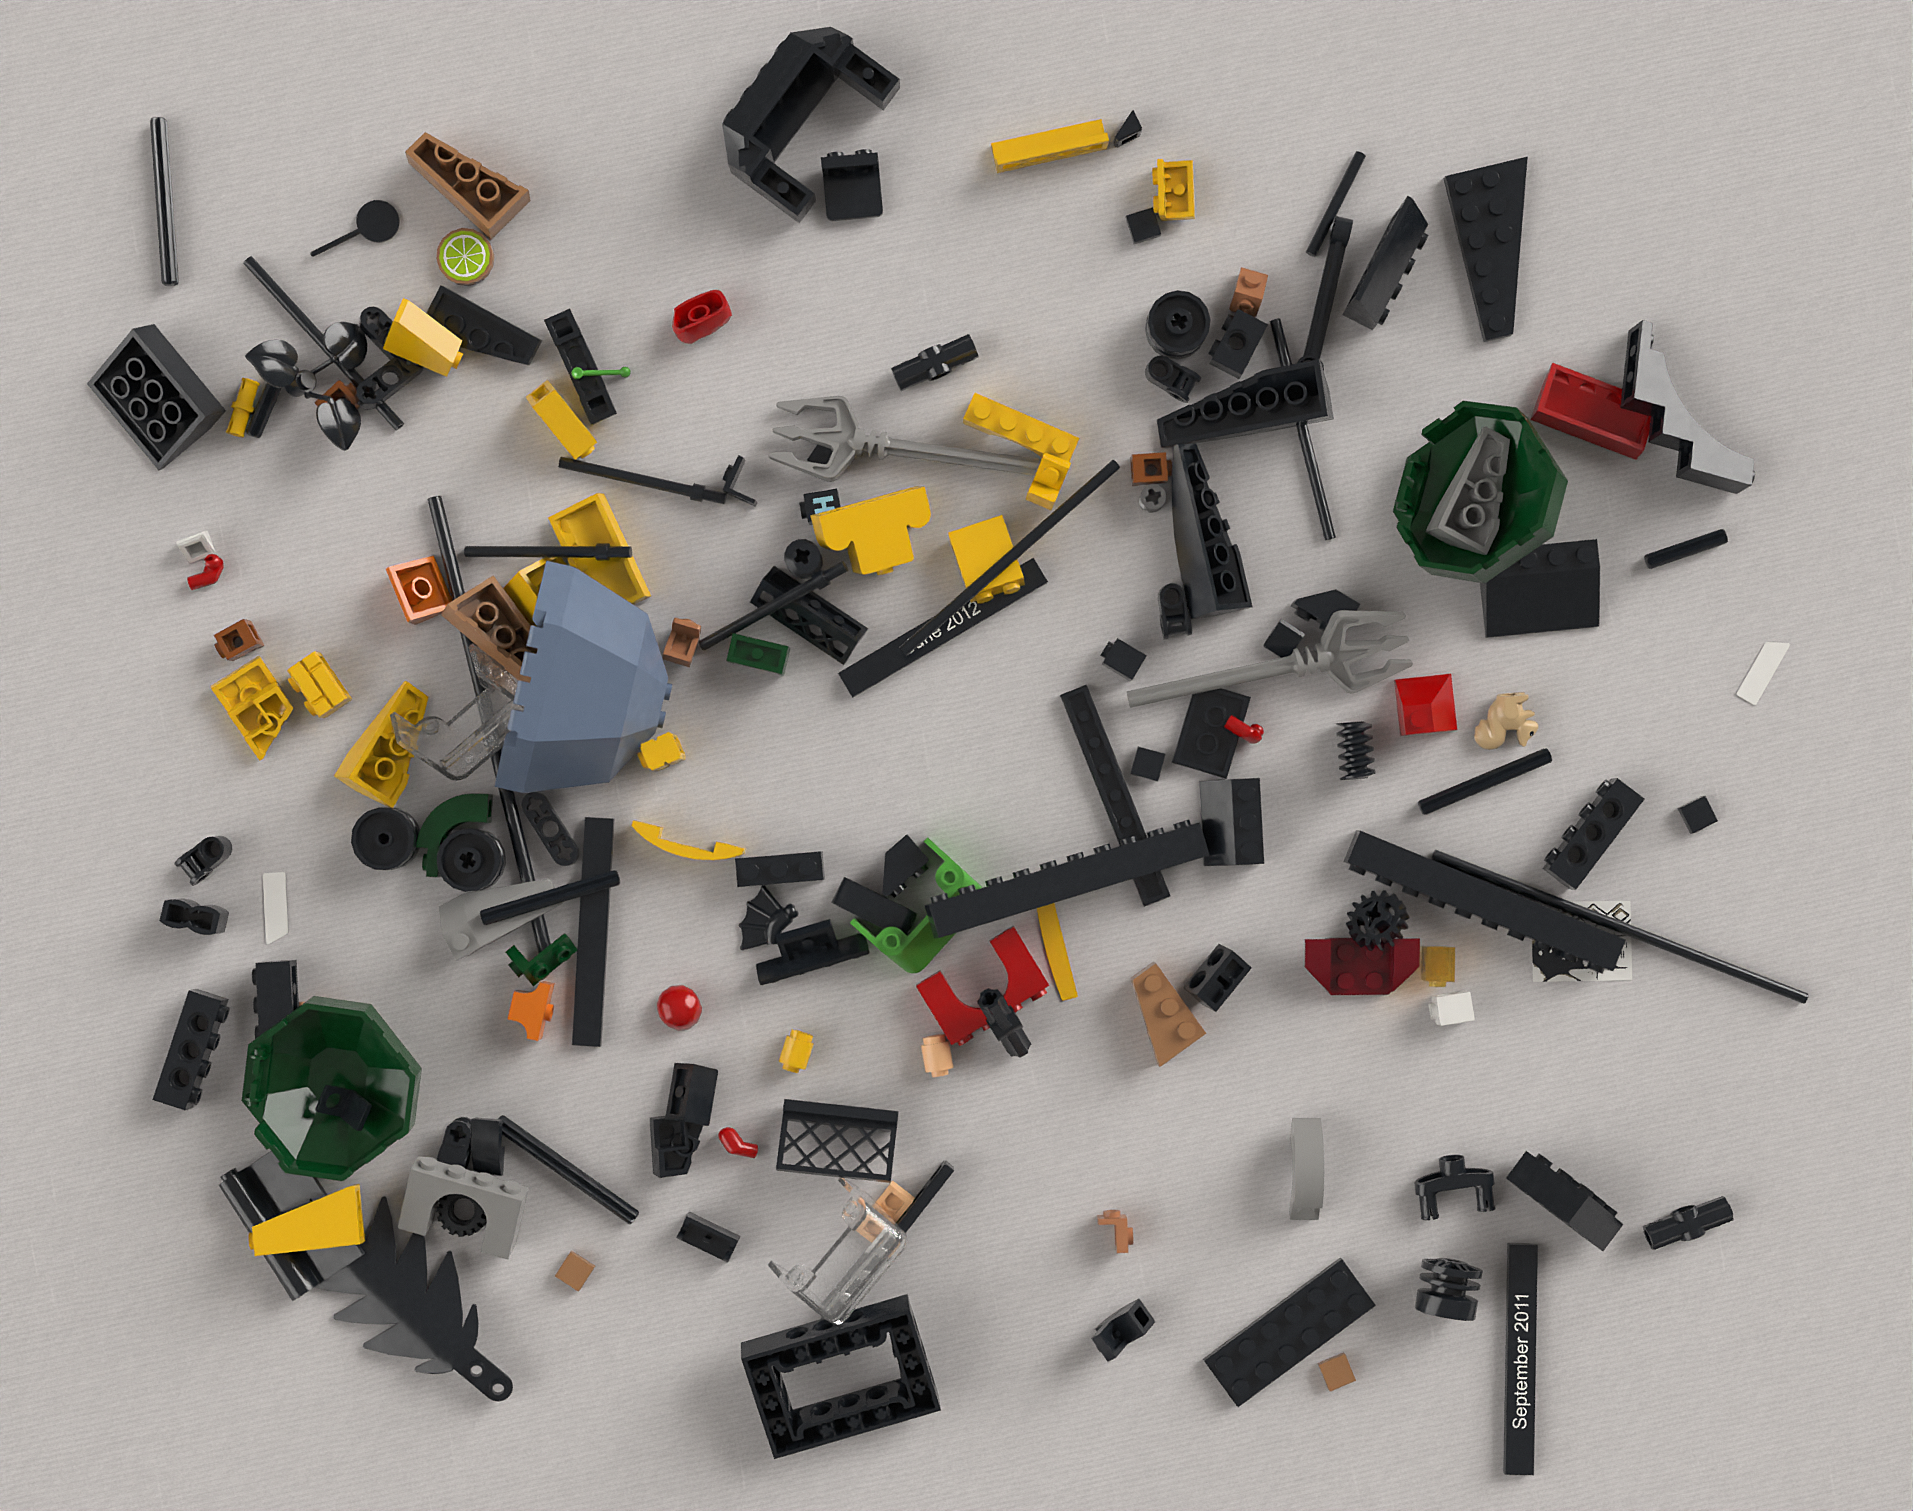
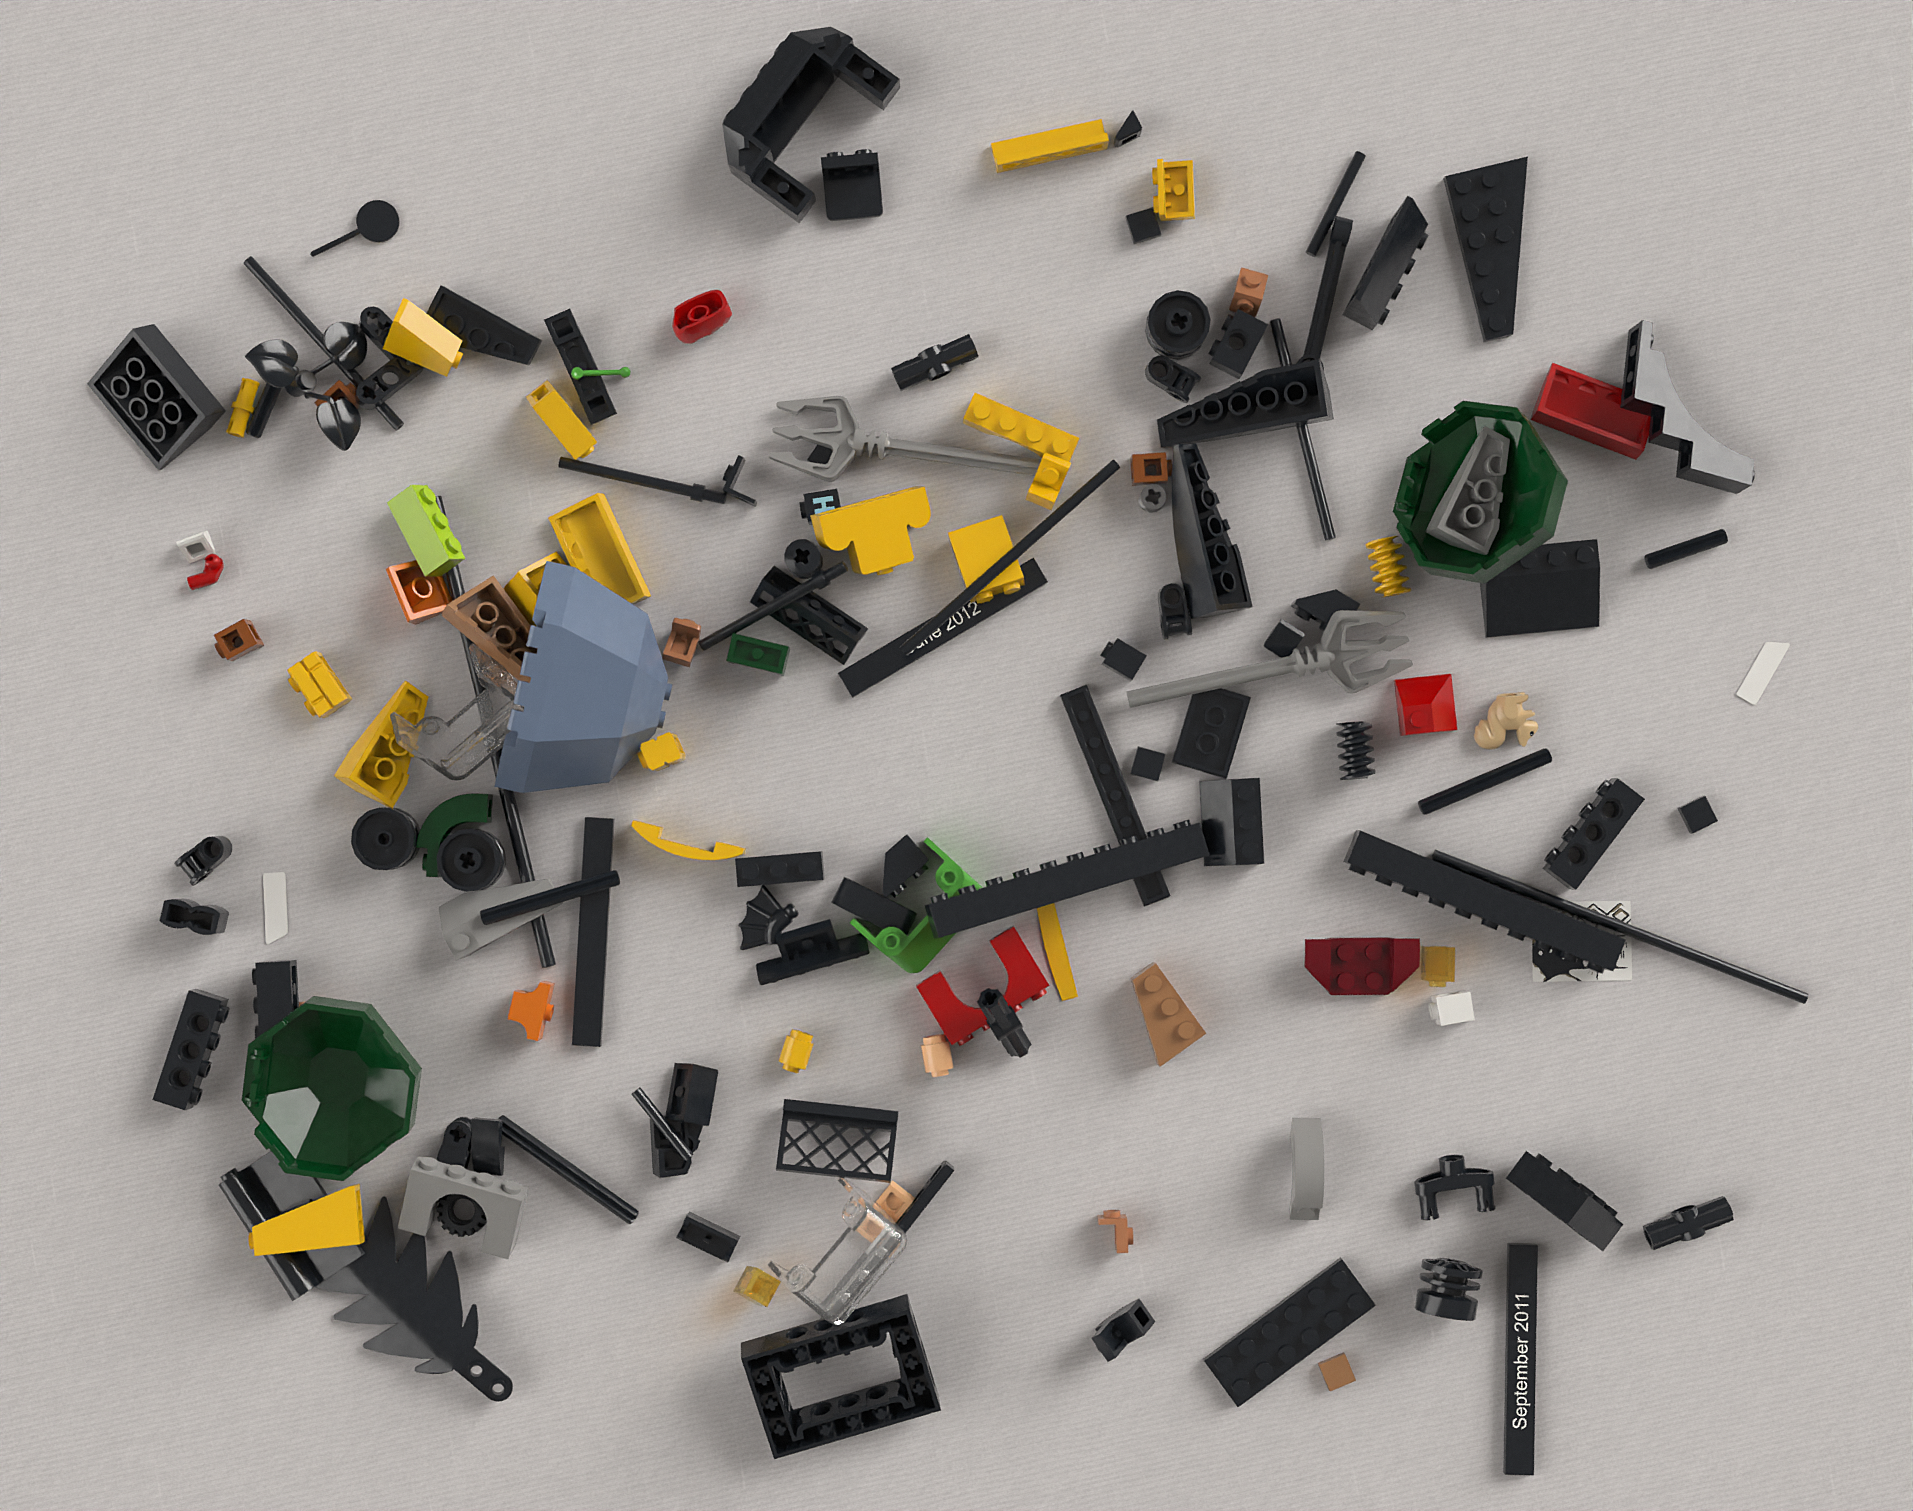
(164, 201): black axle -> none
(254, 704): yellow slope -> none
(350, 1108): black bracket -> none
(426, 530): none -> lime brick
(465, 256): tile -> none
(477, 192): medium nougat wedge -> none
(544, 962): dark green bracket -> none
(546, 806): black beam -> none
(575, 1271): medium nougat tile -> none
(601, 551): black bar -> none
(662, 1124): none -> black bar
(679, 1007): red hair -> none
(735, 1145): red arm -> none
(757, 1286): none -> clear yellow brick
(1217, 977): black brick -> none
(1249, 733): red arm -> none
(1377, 920): black gear -> none
(1387, 566): none -> yellow piece

